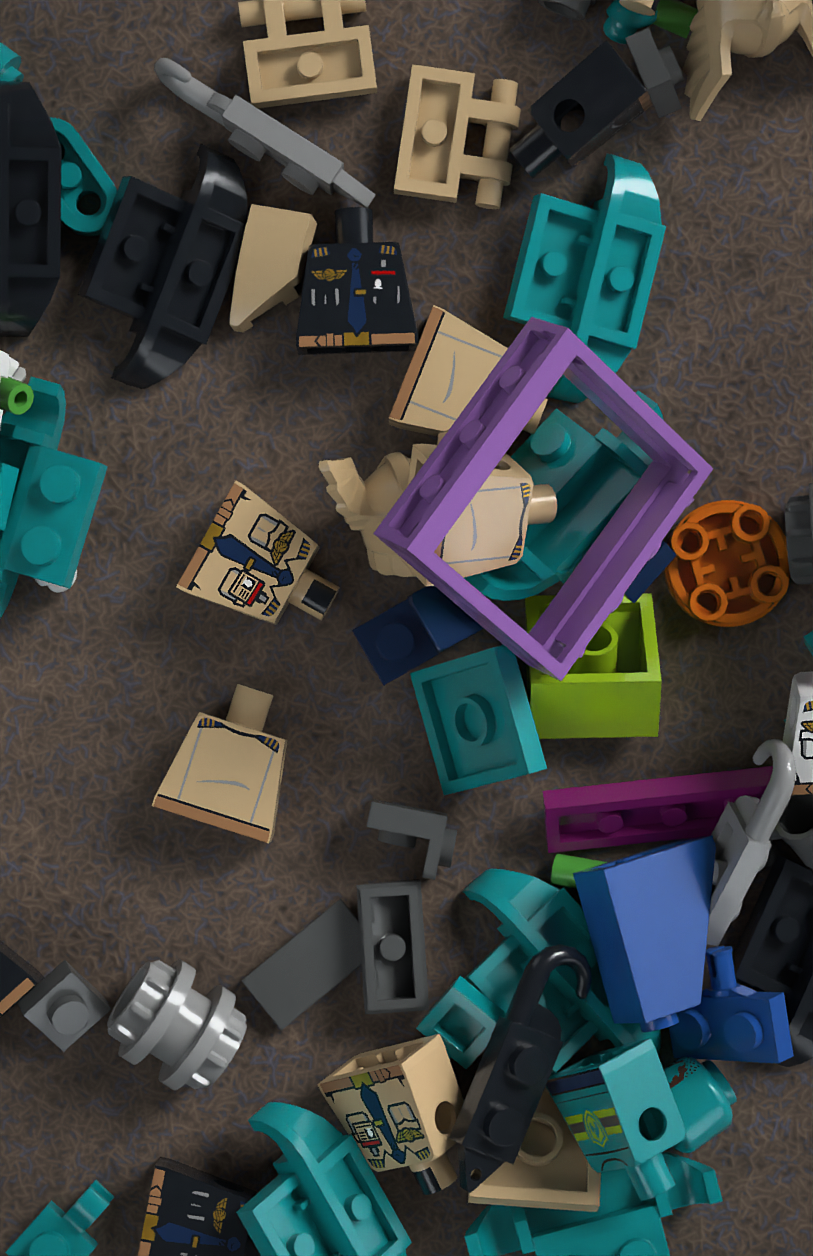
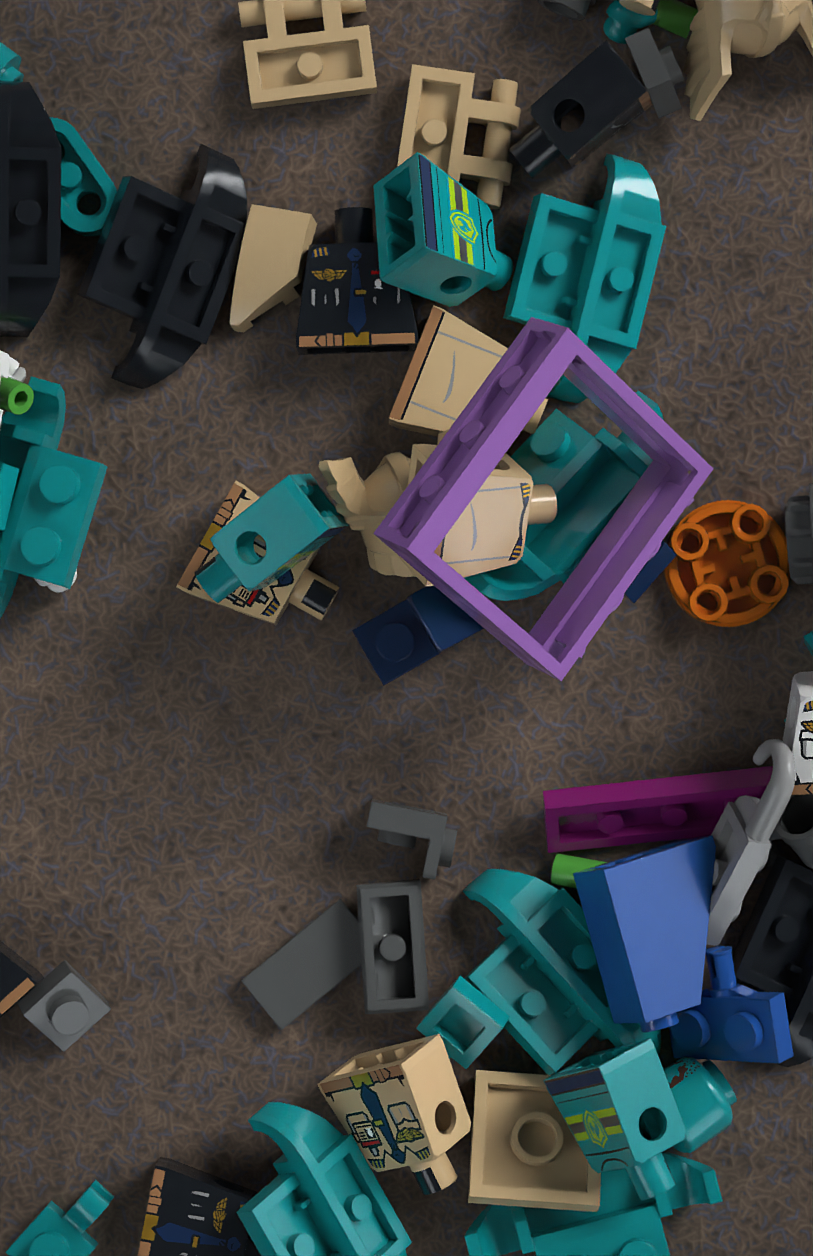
(177, 1025): light grey piece -> none
(229, 770): tan torso -> none
(259, 134): light grey plate -> none
(293, 522): none -> teal torso
(435, 235): none -> teal torso
(478, 720): teal plate -> none
(513, 1070): black plate -> none
(609, 688): lime slope -> none

